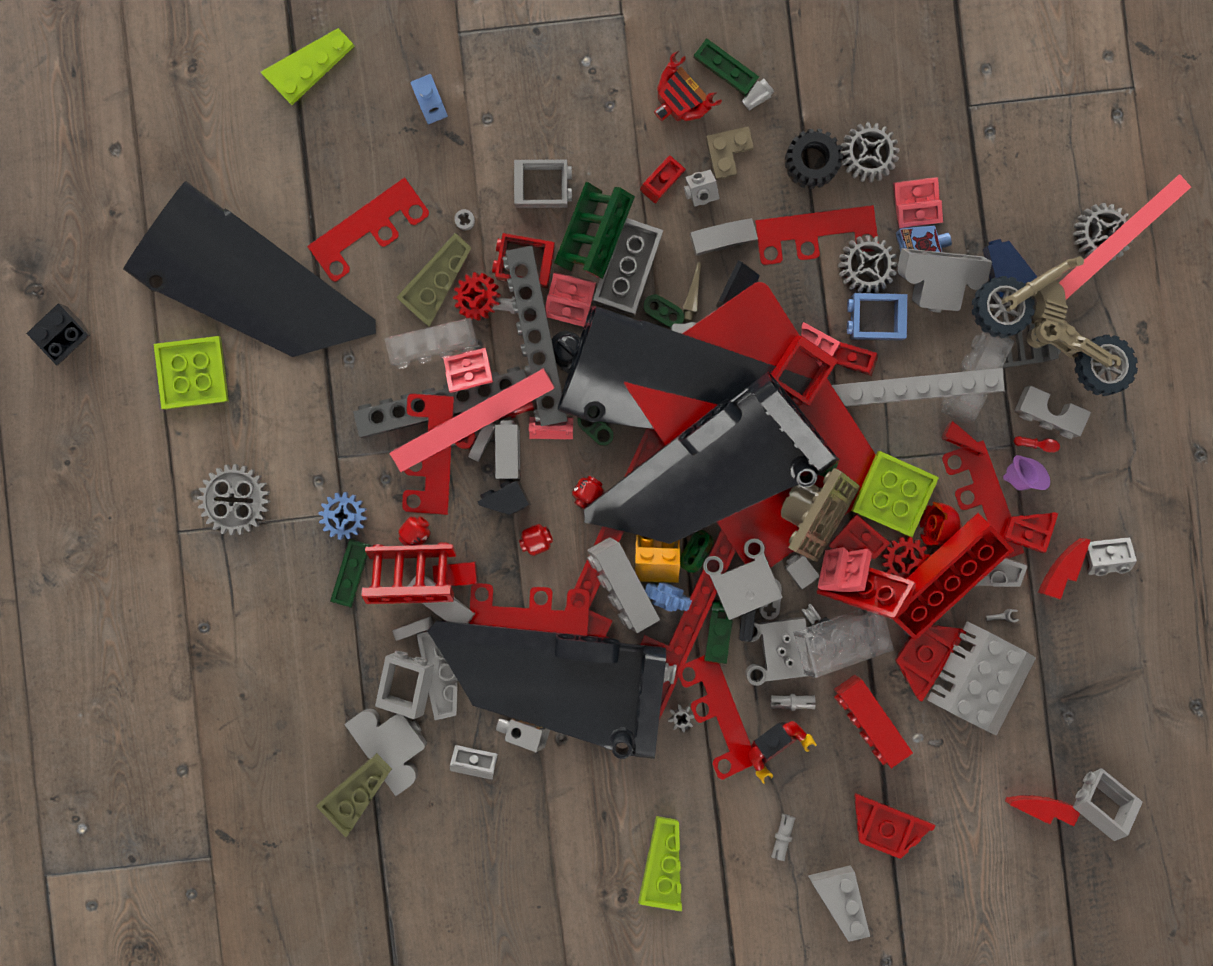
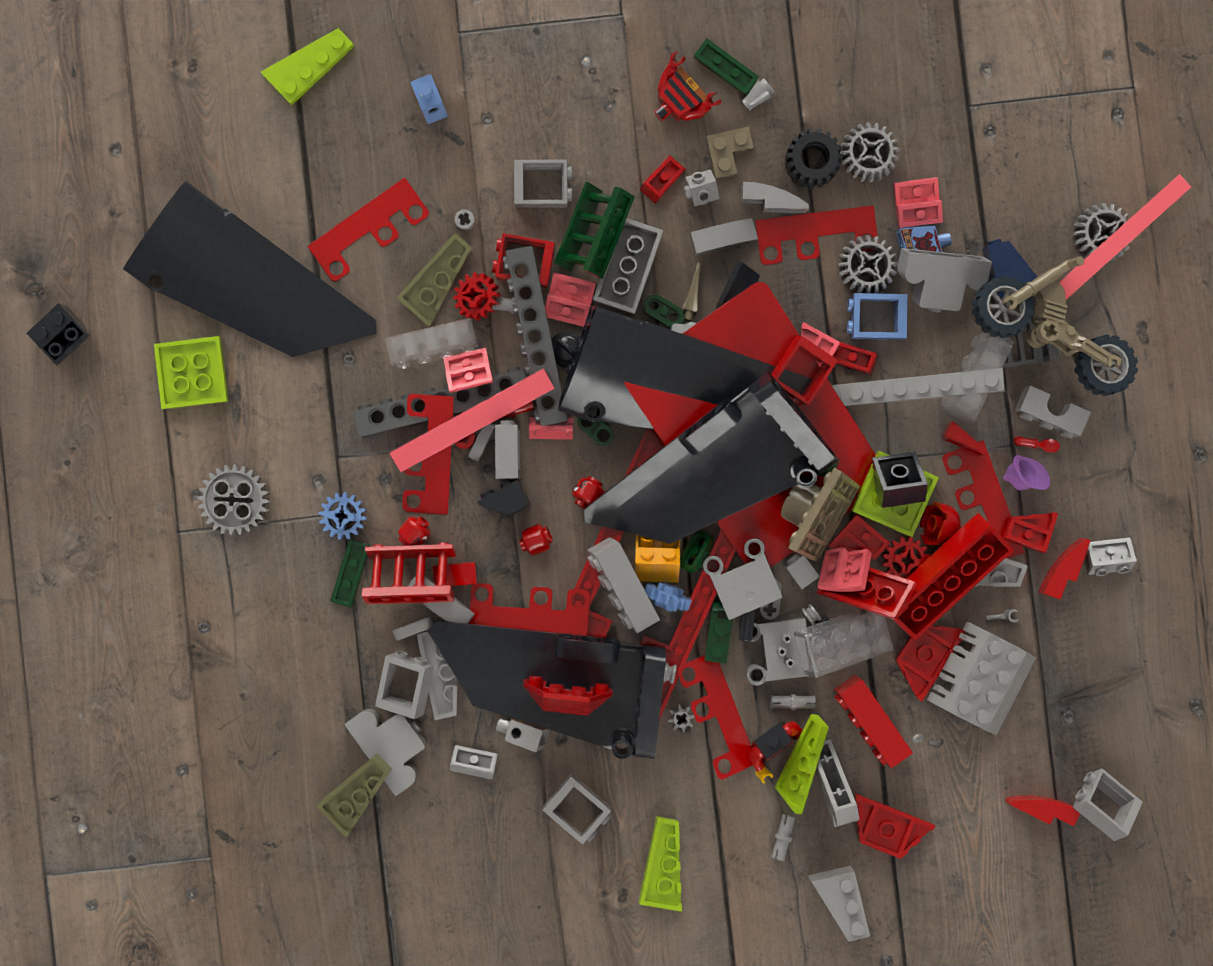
(560, 794): none -> light grey window
(568, 701): none -> red wedge
(772, 198): none -> light grey slope
(801, 766): none -> lime wing
(835, 787): none -> light grey brick
(899, 479): none -> black slope

